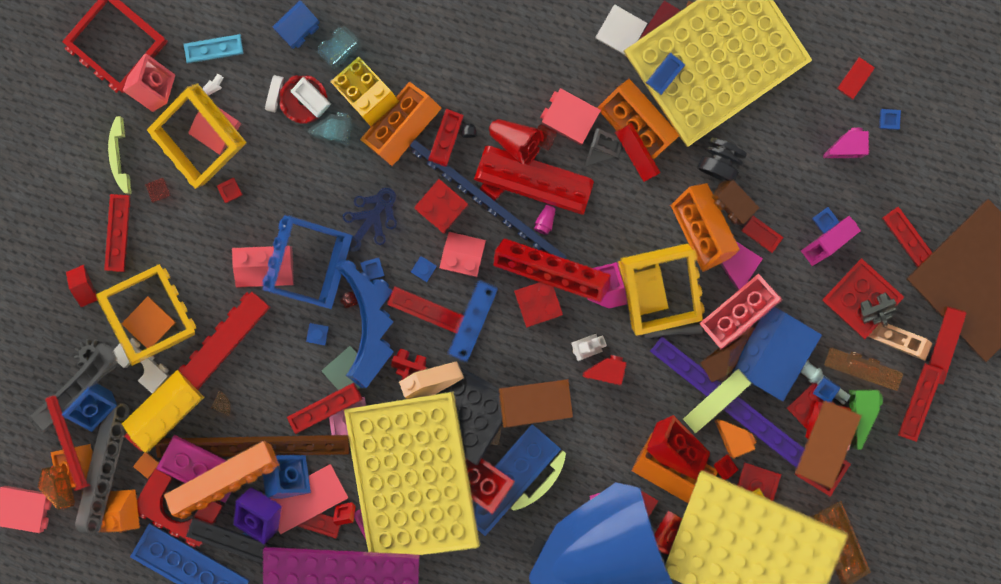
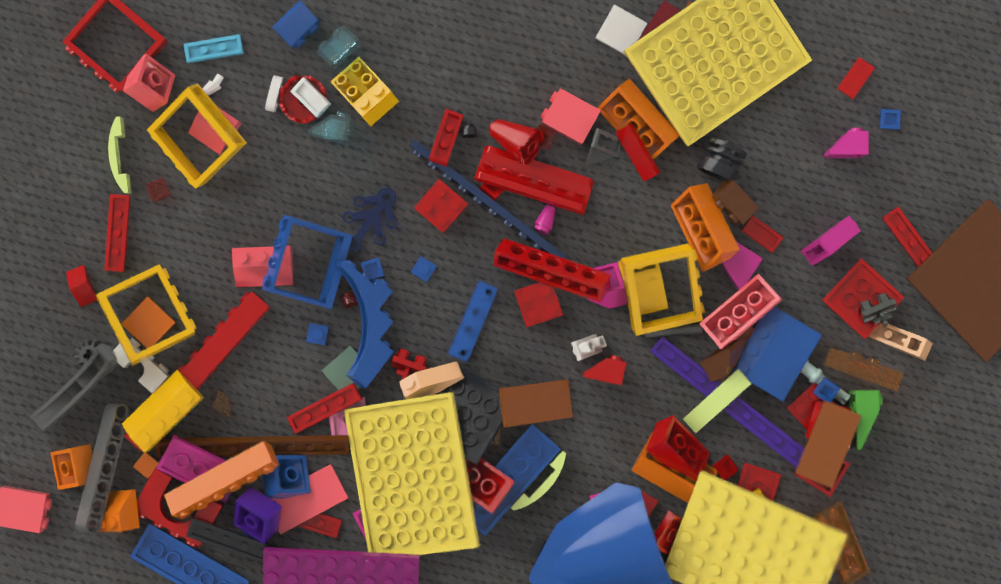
(56, 487): clear orange slope -> none
(66, 442): red axle -> none
(91, 407): blue slope -> none
(229, 190): red plate -> none
(344, 514): red plate -> none
(401, 124): orange slope -> none
(425, 309): red plate -> none
(462, 254): coral slope -> none
(665, 73): blue tile -> none
(735, 439): orange slope -> none
(825, 220): blue plate -> none
(920, 402): red tile -> none
(947, 340): red tile -> none

